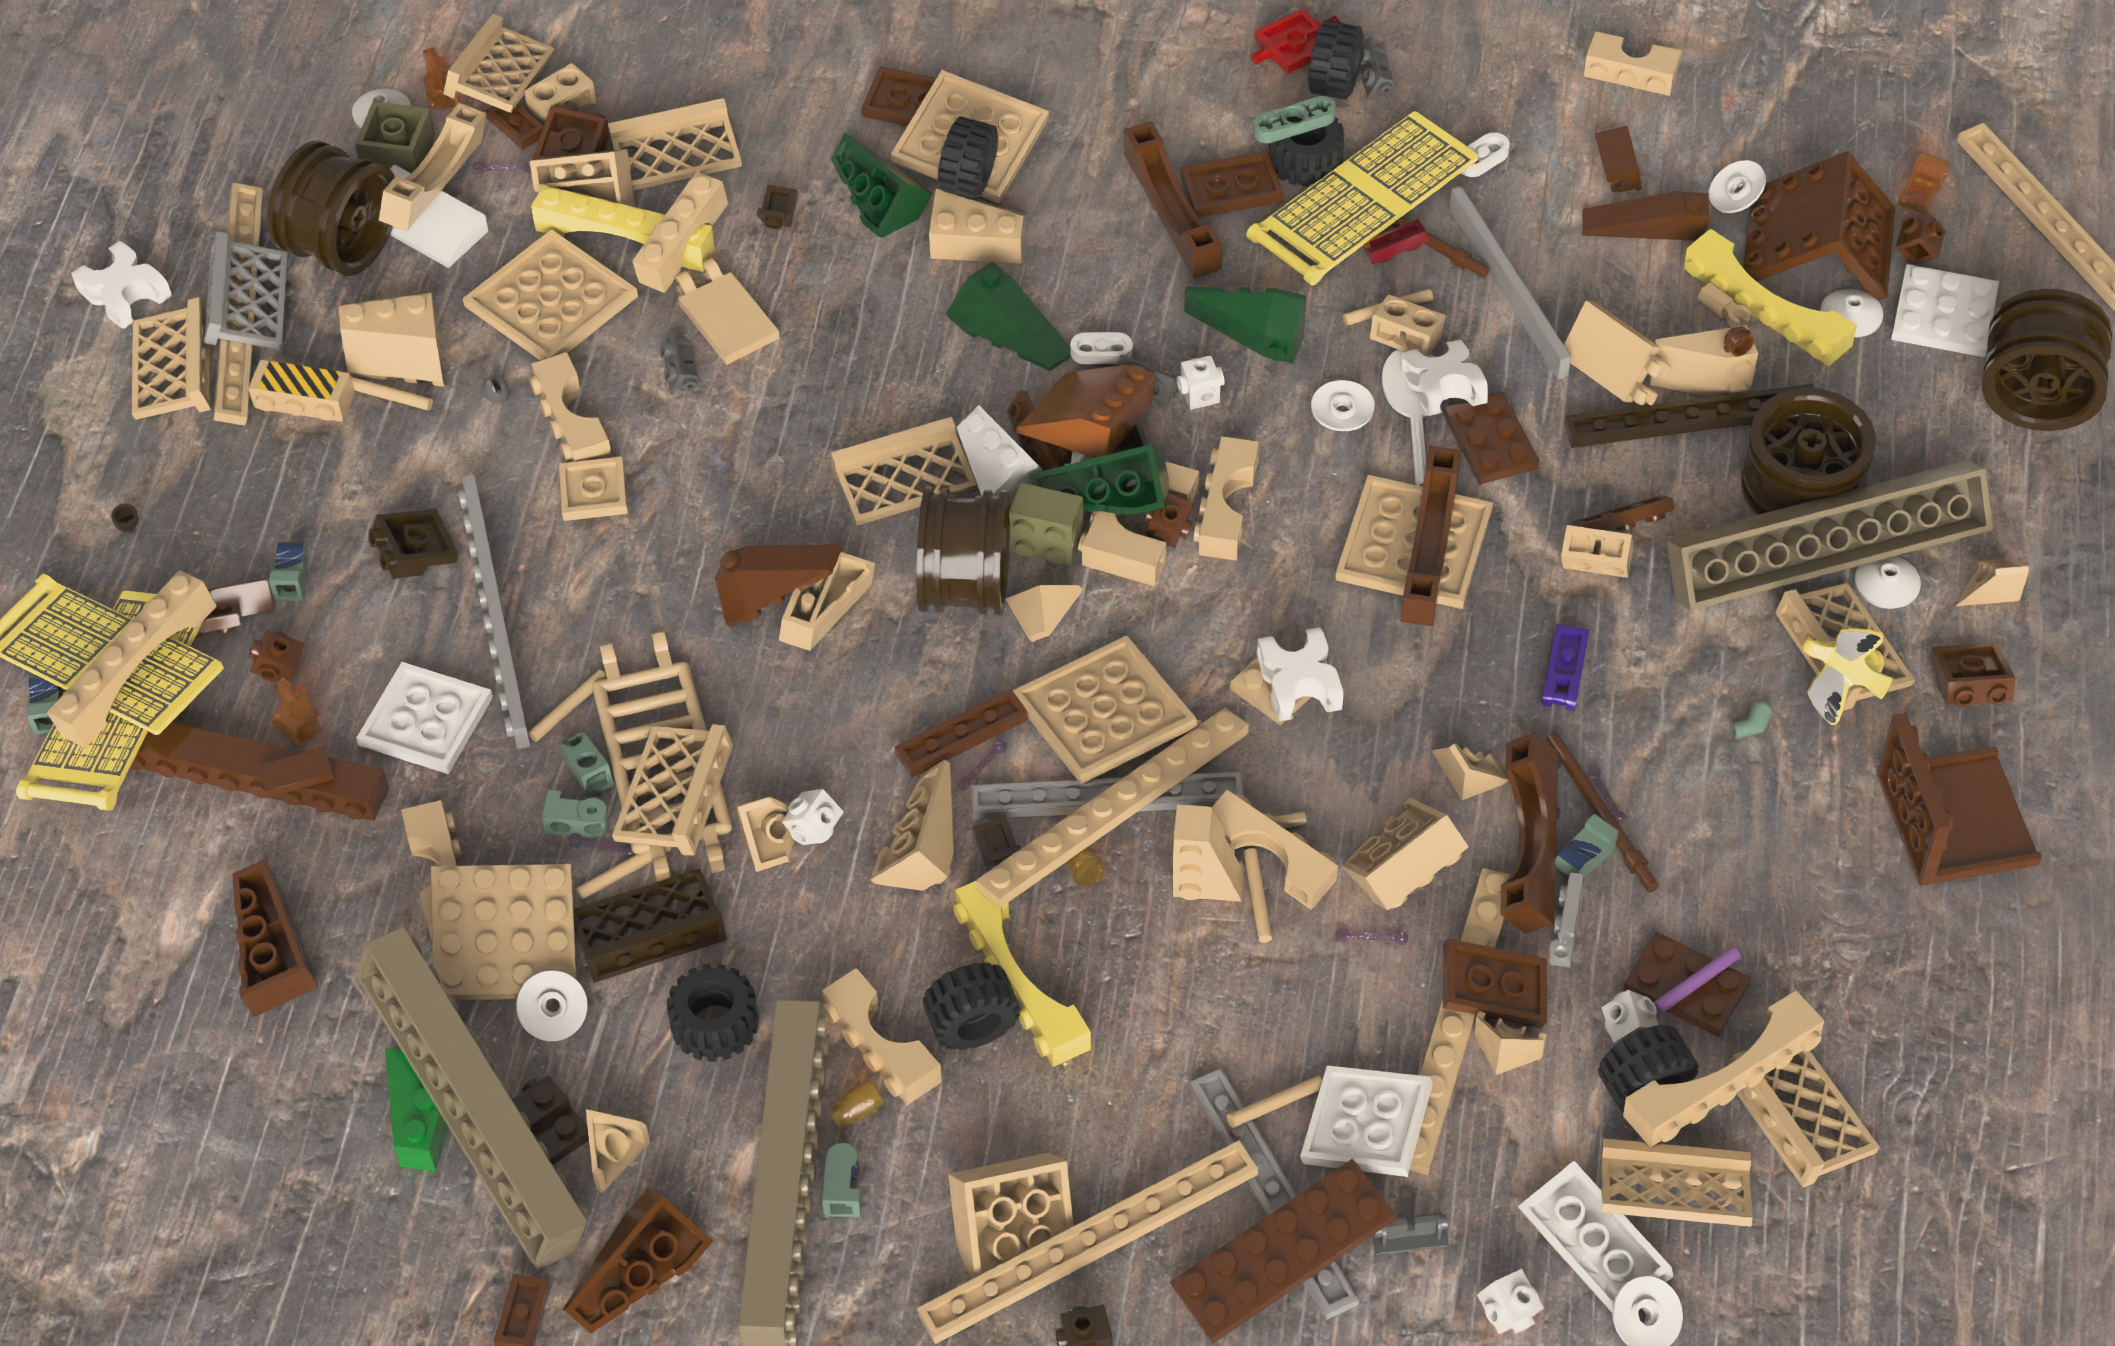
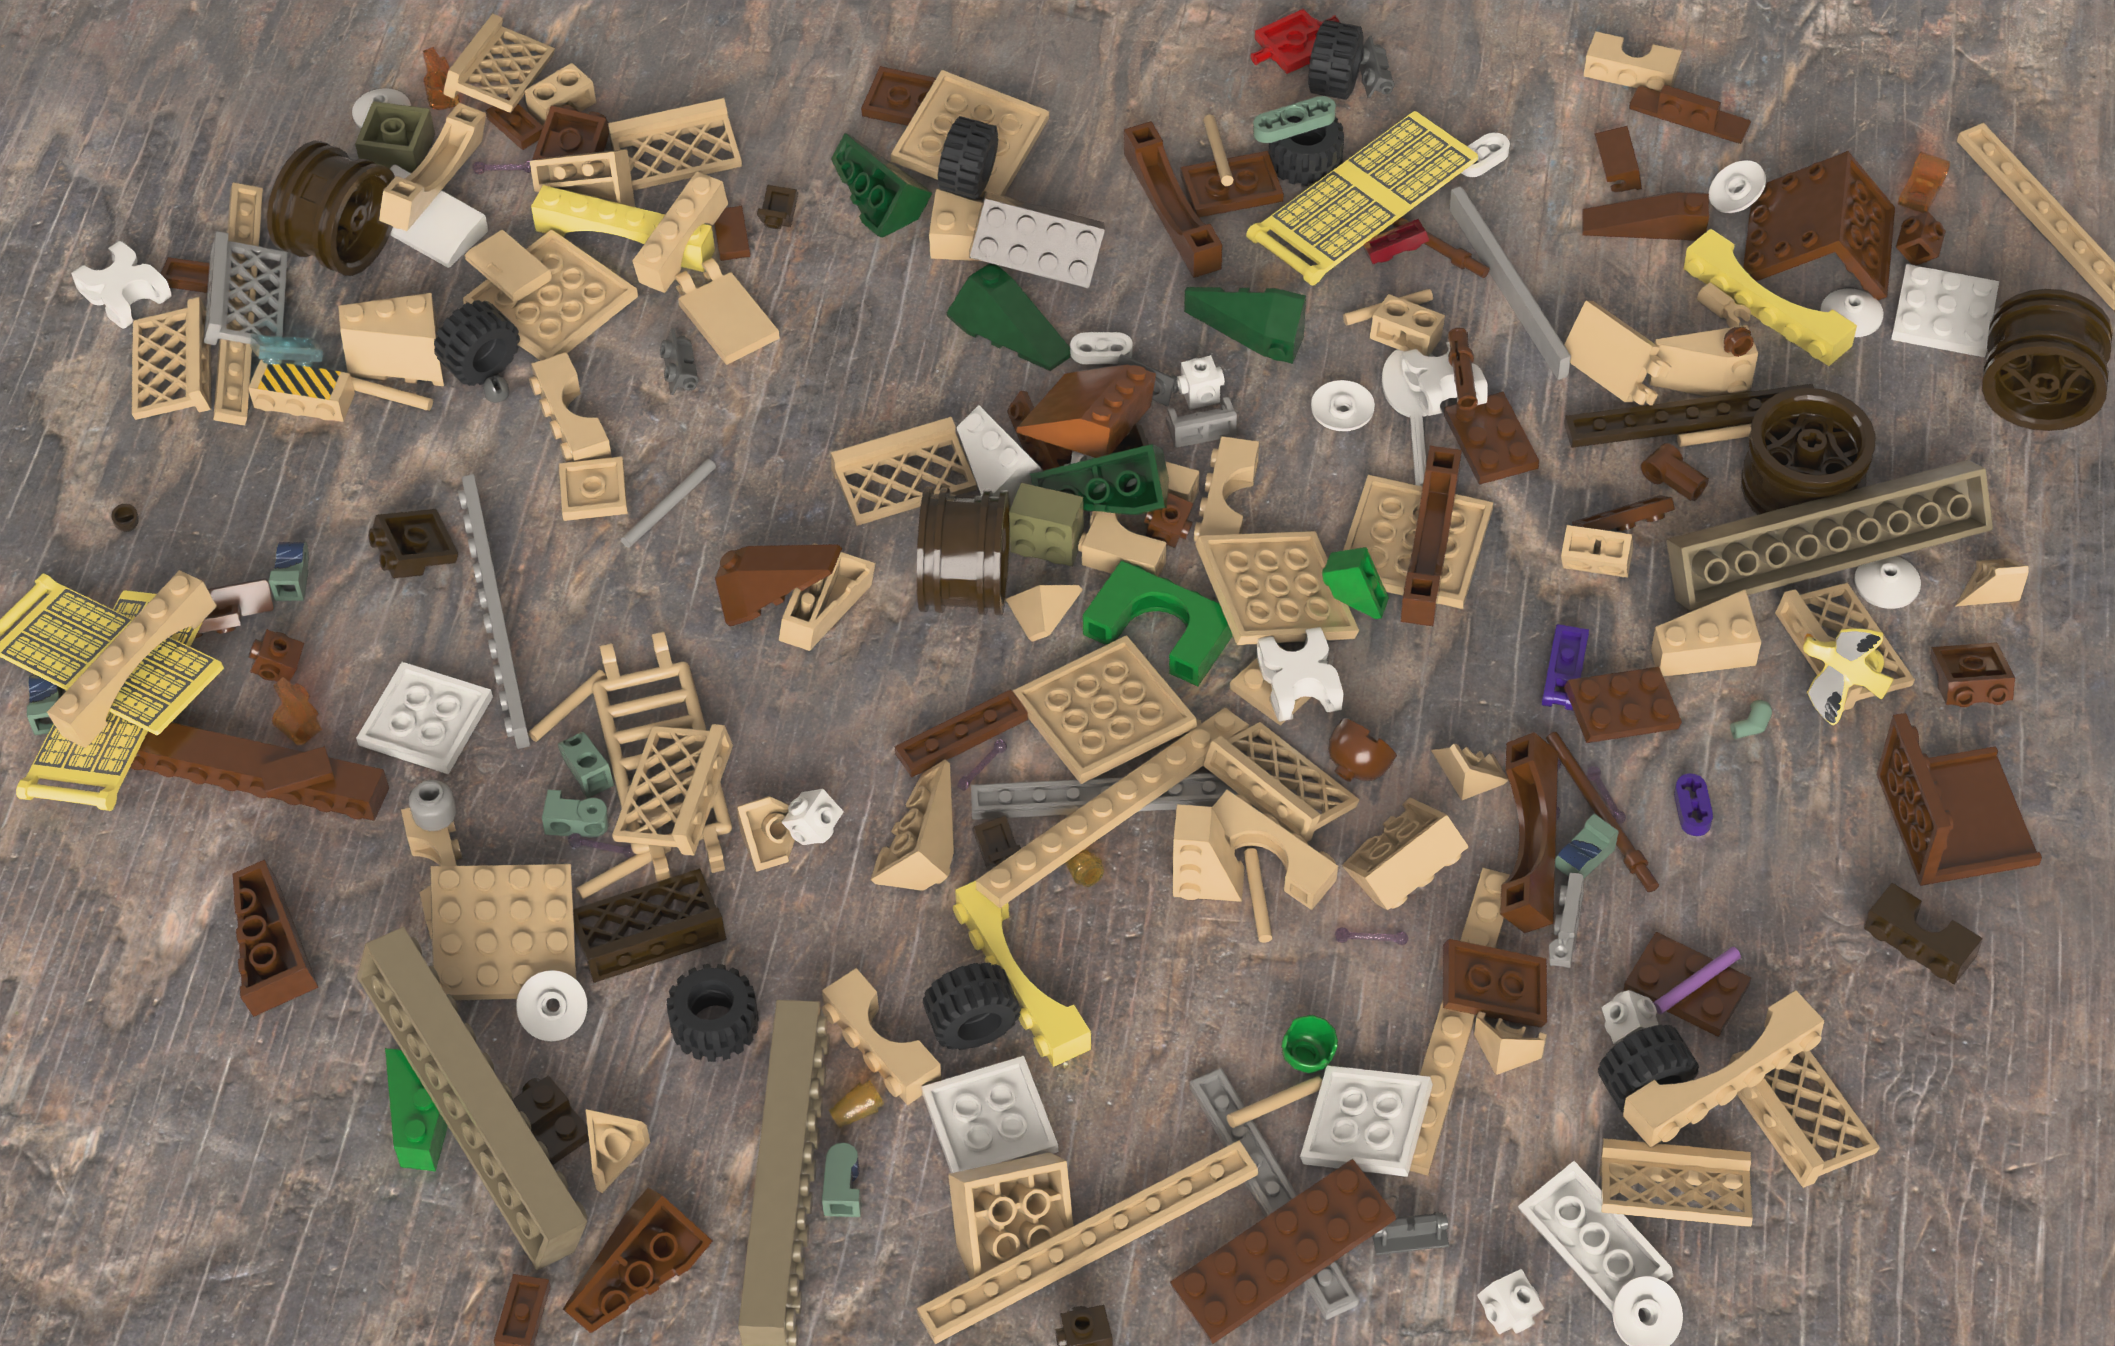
(186, 274): none -> reddish brown tile
(277, 348): none -> clear light blue plate
(432, 805): none -> light grey head
(476, 342): none -> black tyre
(508, 265): none -> tan piece
(668, 503): none -> light grey bar
(732, 234): none -> reddish brown tile
(989, 1116): none -> white plate
(1036, 240): none -> brick
(1134, 592): none -> green arch
(1202, 425): none -> light grey hinge
(1218, 150): none -> tan bar
(1271, 792): none -> tan fence
(1274, 586): none -> tan plate
(1309, 1044): none -> green hair
(1356, 581): none -> green slope
(1358, 753): none -> reddish brown cylinder
(1461, 360): none -> reddish brown pin
(1622, 704): none -> reddish brown plate
(1668, 467): none -> reddish brown piece
(1690, 111): none -> reddish brown bracket
(1700, 804): none -> dark purple beam
(1708, 638): none -> tan wedge
(1713, 435): none -> tan bar
(1943, 952): none -> dark brown arch

